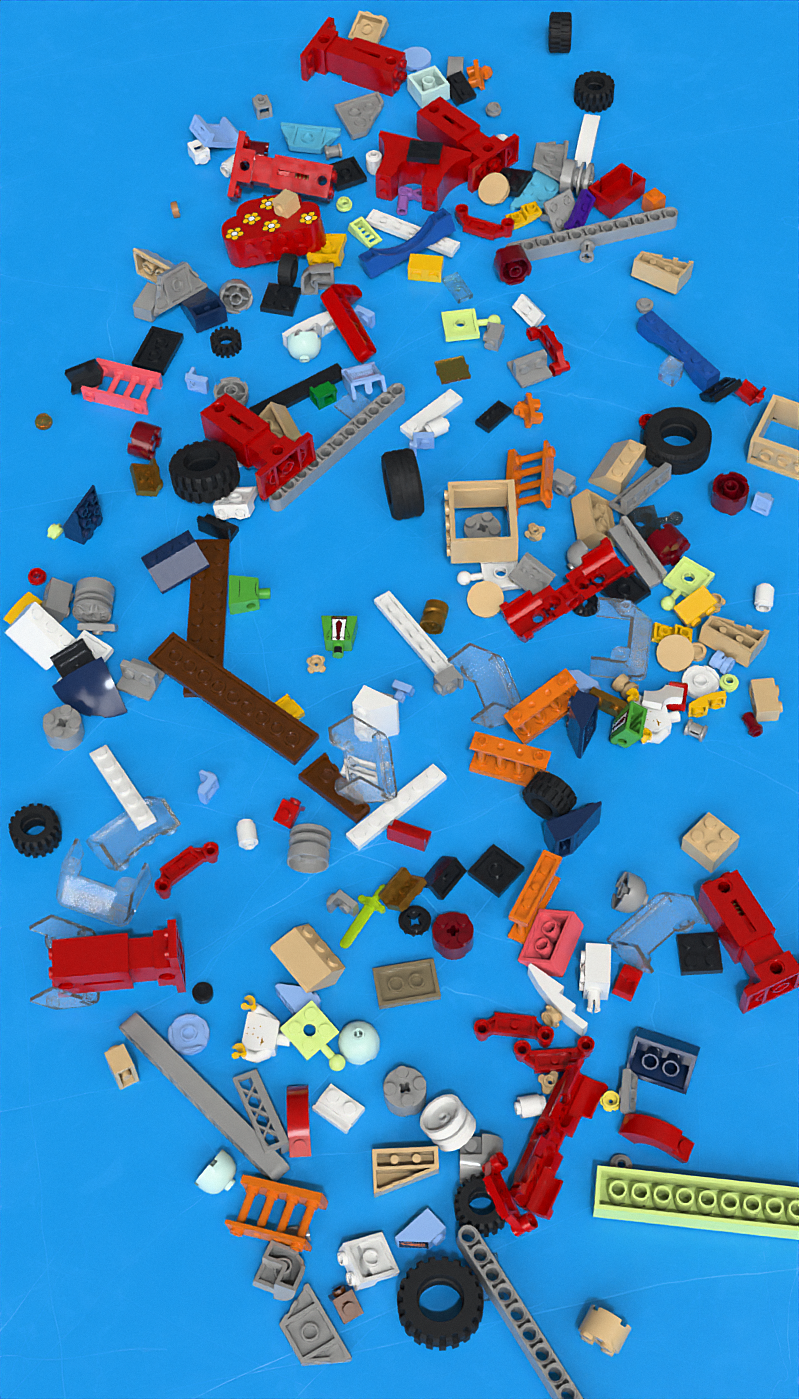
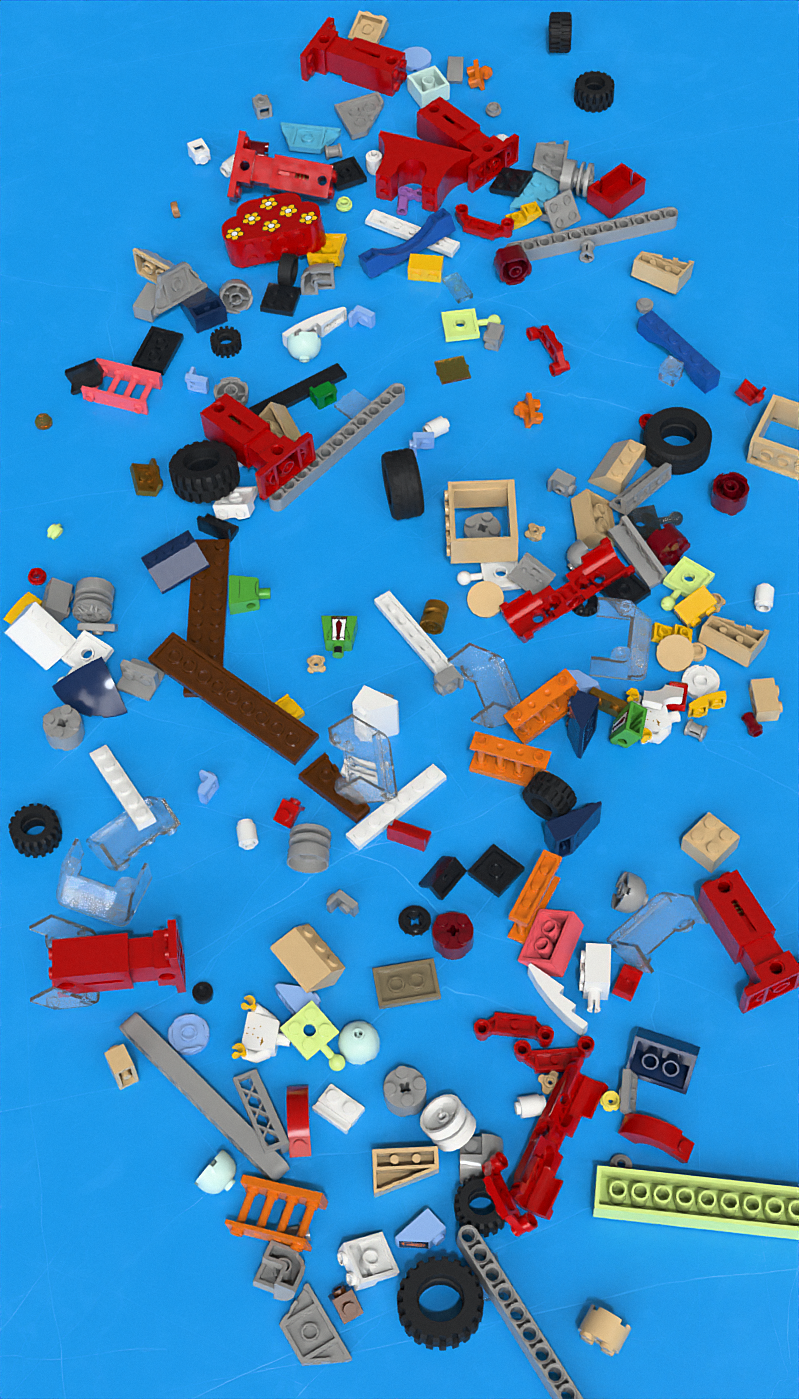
(72, 658): black plate -> none
(84, 518): dark blue slope -> none
(144, 440): dark red brick -> none
(183, 865): red plate -> none
(214, 135): light blue panel -> none
(286, 203): tan brick -> none
(338, 302): red beam -> none
(362, 223): yellowish green slope -> none
(364, 375): light blue window -> none
(370, 905): lime sword -> none
(401, 890): pearl gold bracket -> none
(402, 690): light blue tile -> none
(424, 152): black plate -> none
(439, 407): white plate -> none
(460, 89): black plate -> none
(493, 416): black plate -> none
(494, 189): tan tile -> none
(515, 472): orange fence -> none
(528, 311): white plate -> none
(530, 368): light grey bracket -> none
(551, 1016): tan plate -> none
(581, 210): dark purple plate -> none
(587, 139): white slope -> none
(623, 684): tan wheel -> none
(653, 200): orange brick -> none
(699, 953): black plate -> none
(720, 389): black plate -> none
(722, 662): light blue wheel -> none
(729, 687): yellowish green plate -> none
(762, 503): light blue tile -> none

